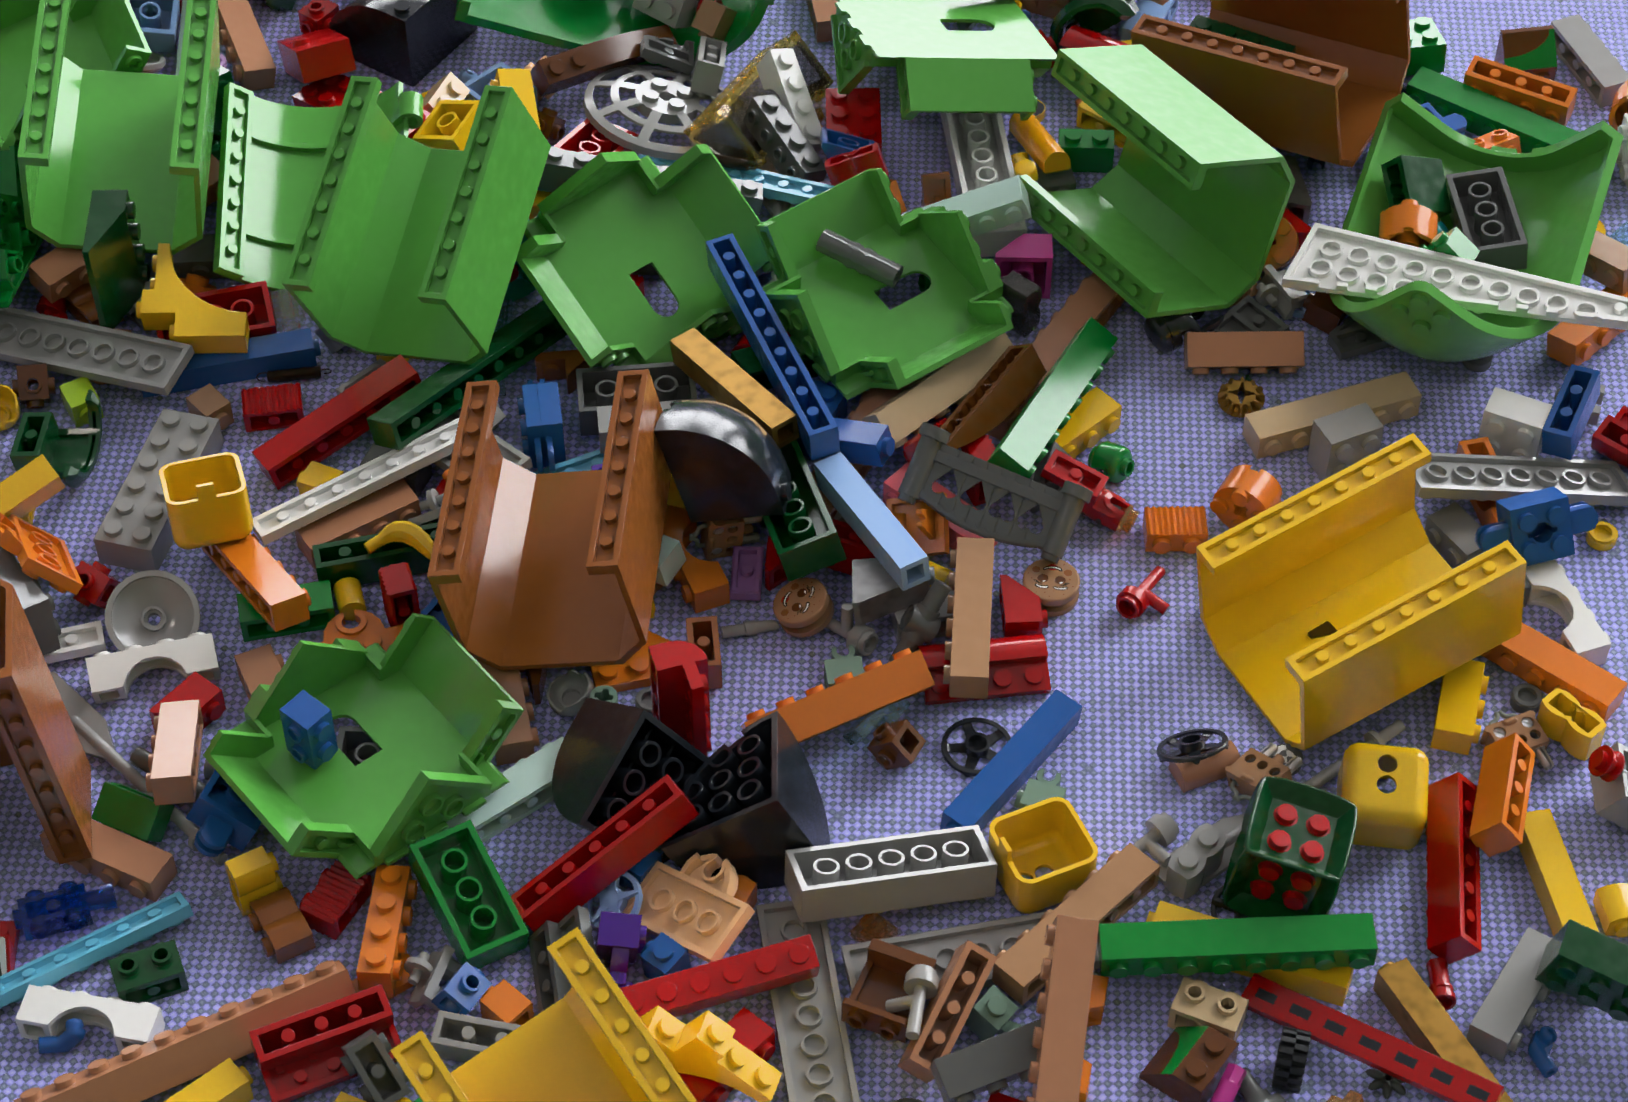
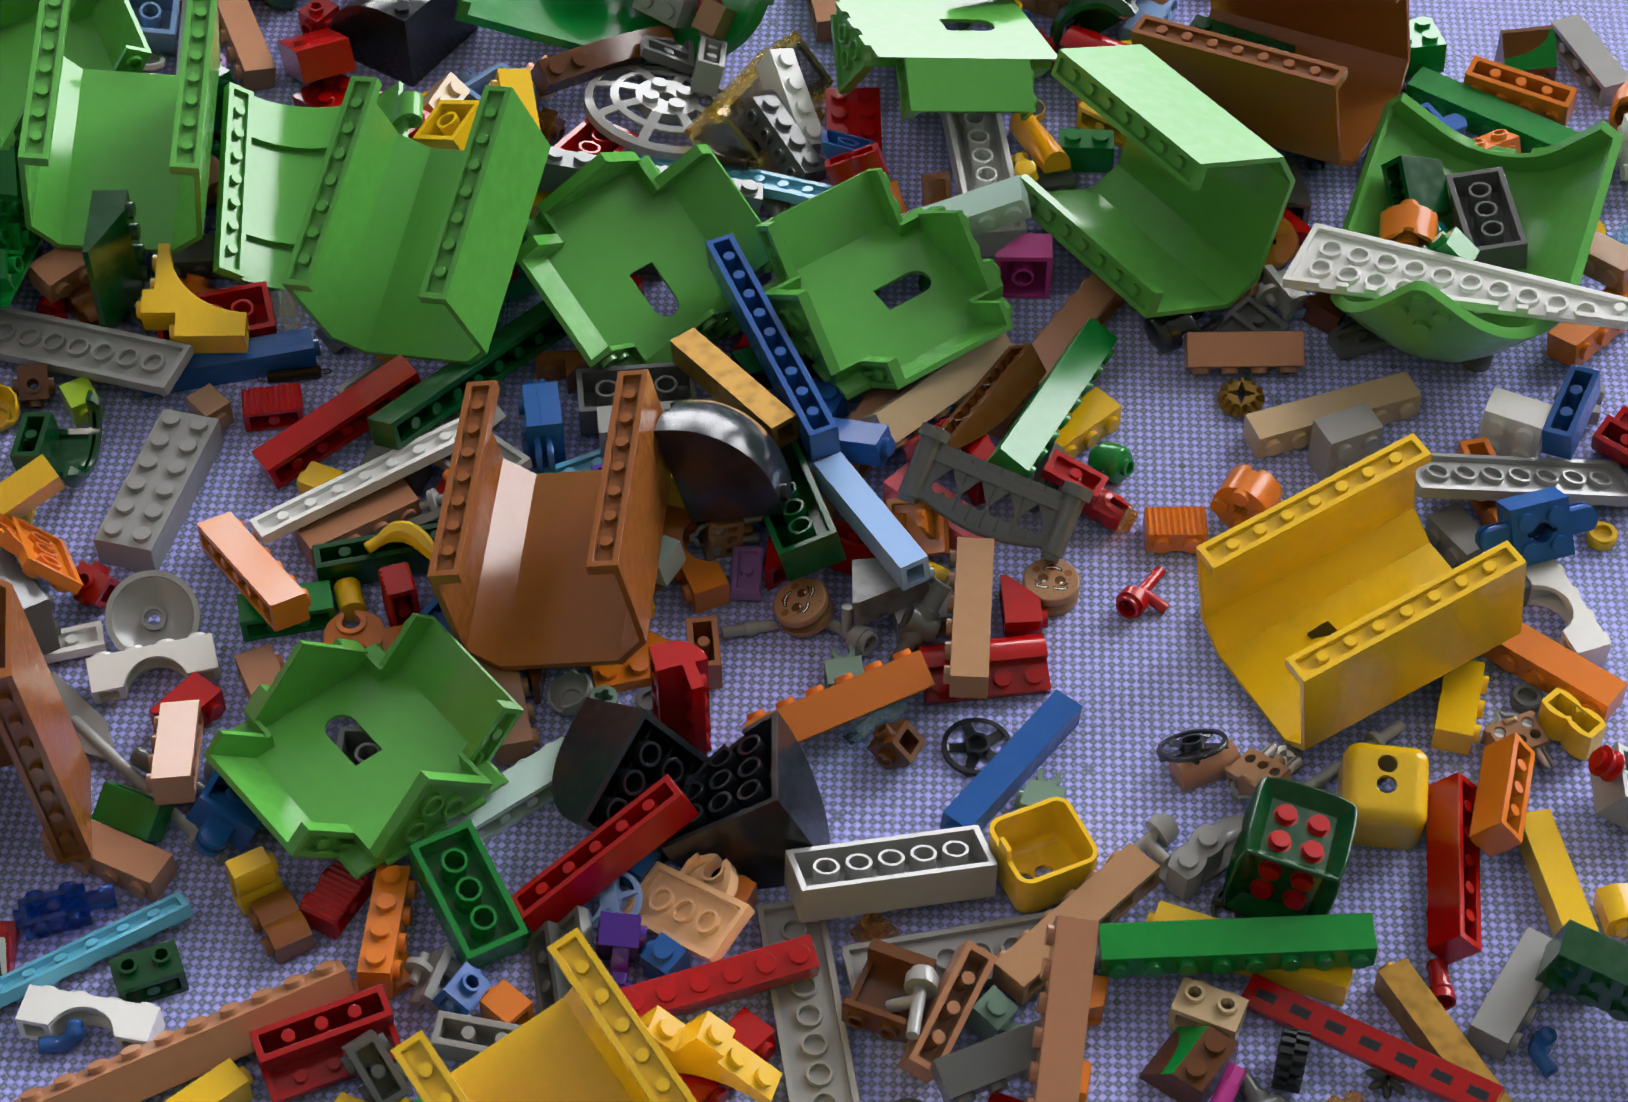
(206, 500): yellow piece -> none
(308, 730): blue brick -> none
(859, 258): dark grey axle -> none
(1025, 300): clear smoke brick -> none

